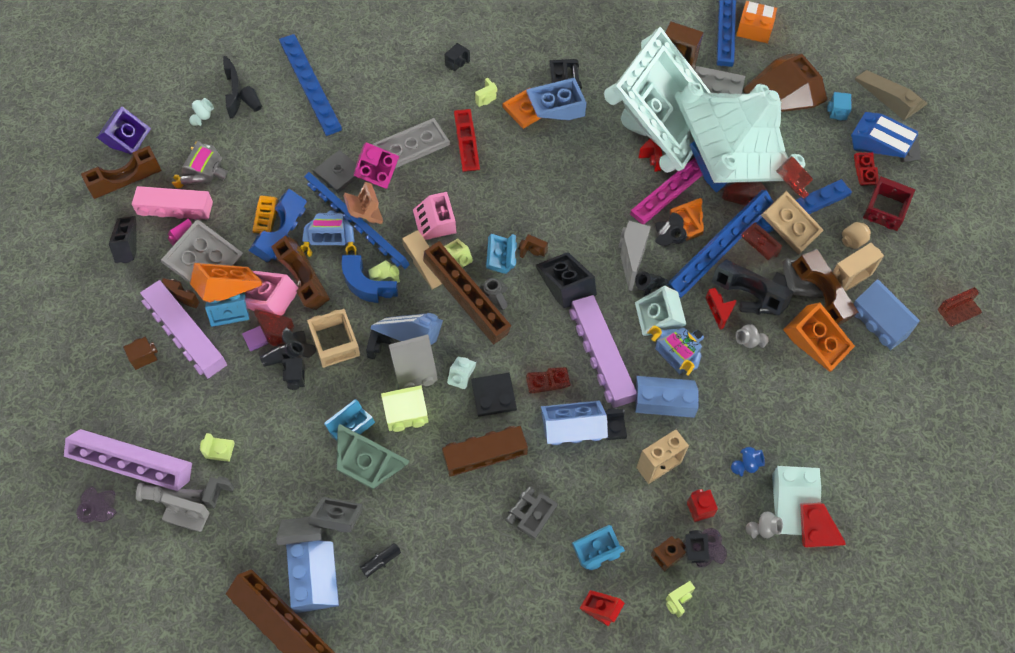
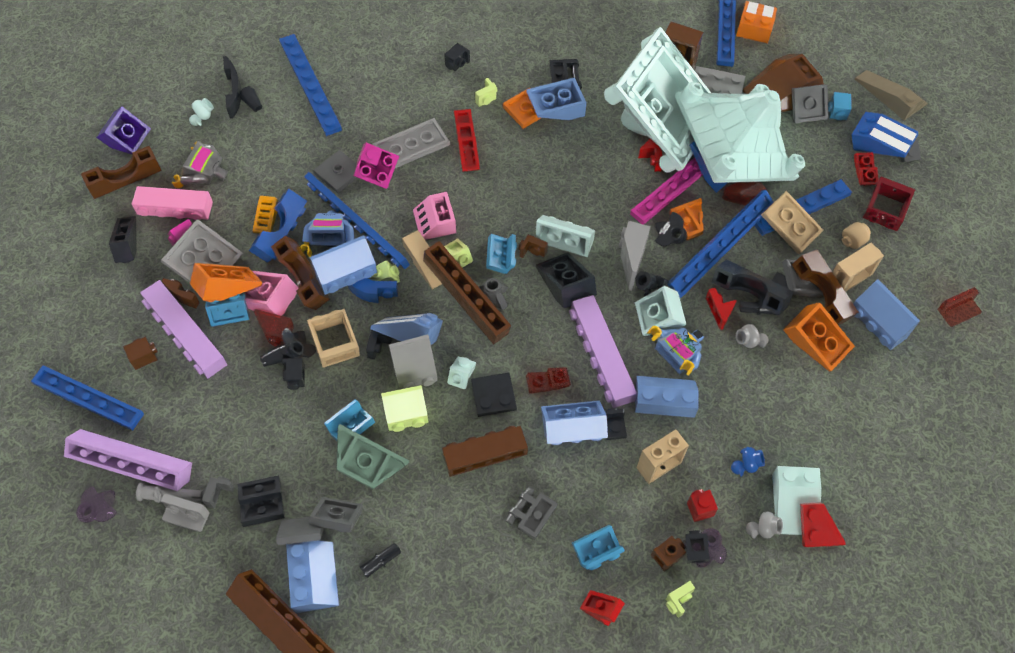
(87, 397): none -> blue plate
(216, 448): yellowish green bracket -> none
(255, 338): medium lavender tile -> none
(260, 501): none -> black slope
(344, 265): none -> slope
(364, 205): nougat bracket -> none
(565, 235): none -> light aqua slope
(762, 241): clear red panel -> none
(795, 176): clear red panel -> none
(810, 103): none -> dark grey plate

